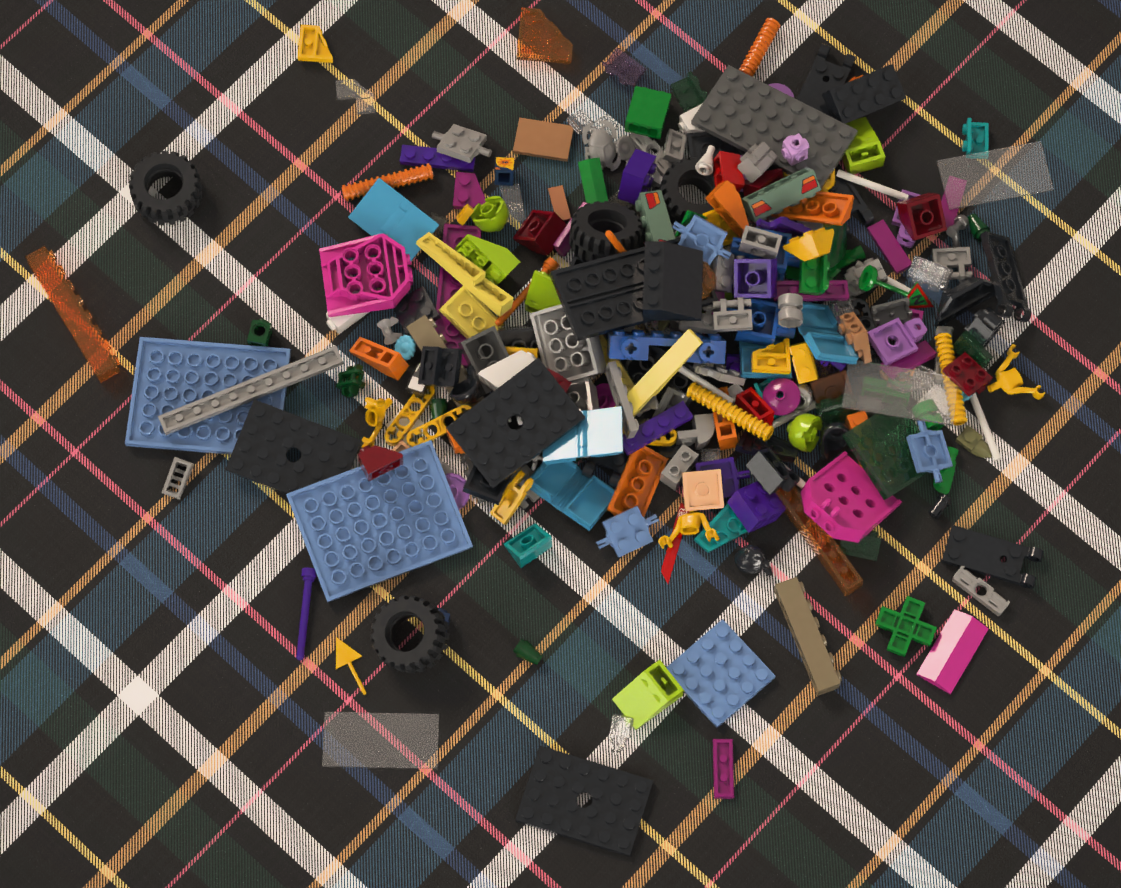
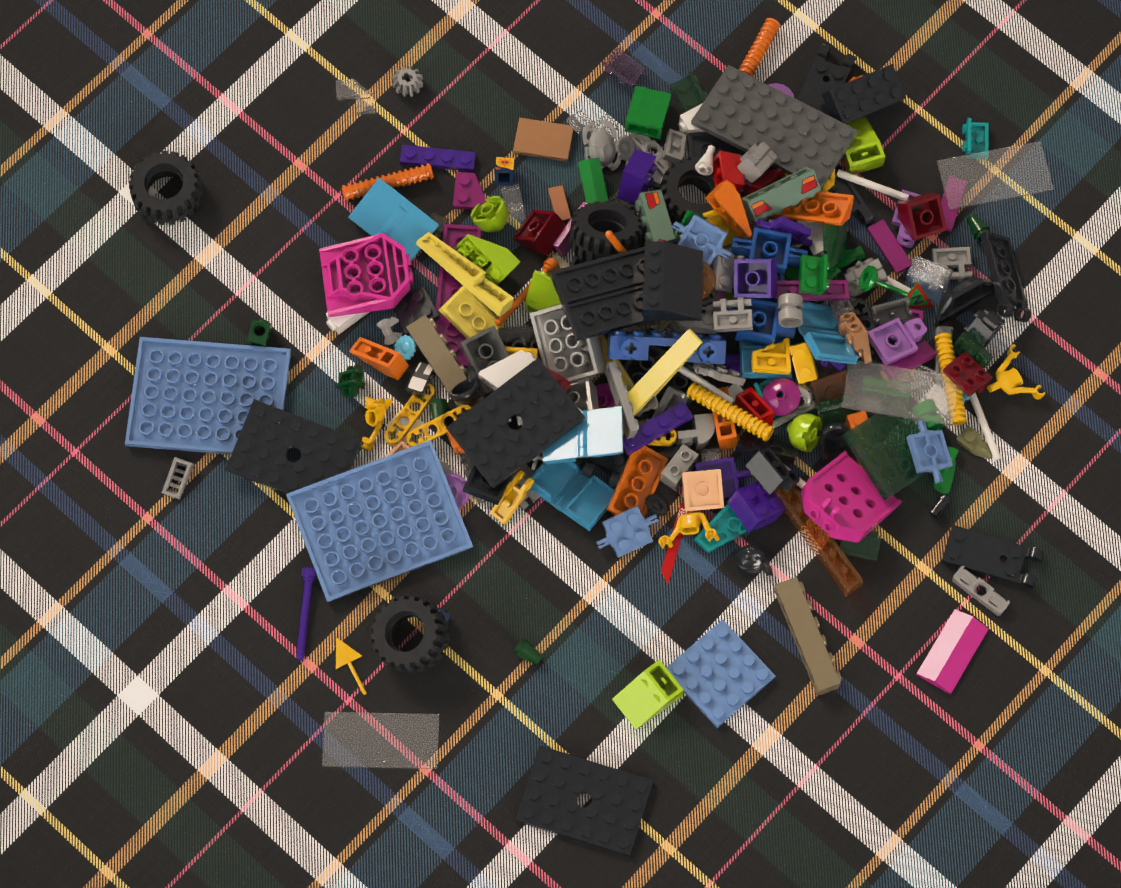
(72, 313): clear orange brick -> none
(250, 390): light grey plate -> none
(313, 45): yellow wing -> none
(378, 461): dark red slope -> none
(401, 78): none -> light grey gear
(440, 366): black slope -> none
(462, 143): light grey plate -> none
(464, 214): yellow tile -> none
(529, 544): teal slope -> none
(541, 39): clear orange plate -> none
(620, 732): clear plate -> none
(657, 504): none -> black piece
(723, 769): magenta tile -> none
(760, 242): light grey brick -> none
(795, 149): lavender brick -> none
(811, 244): yellow slope -> none
(905, 626): green plate -> none
(960, 223): flat silver piece -> none

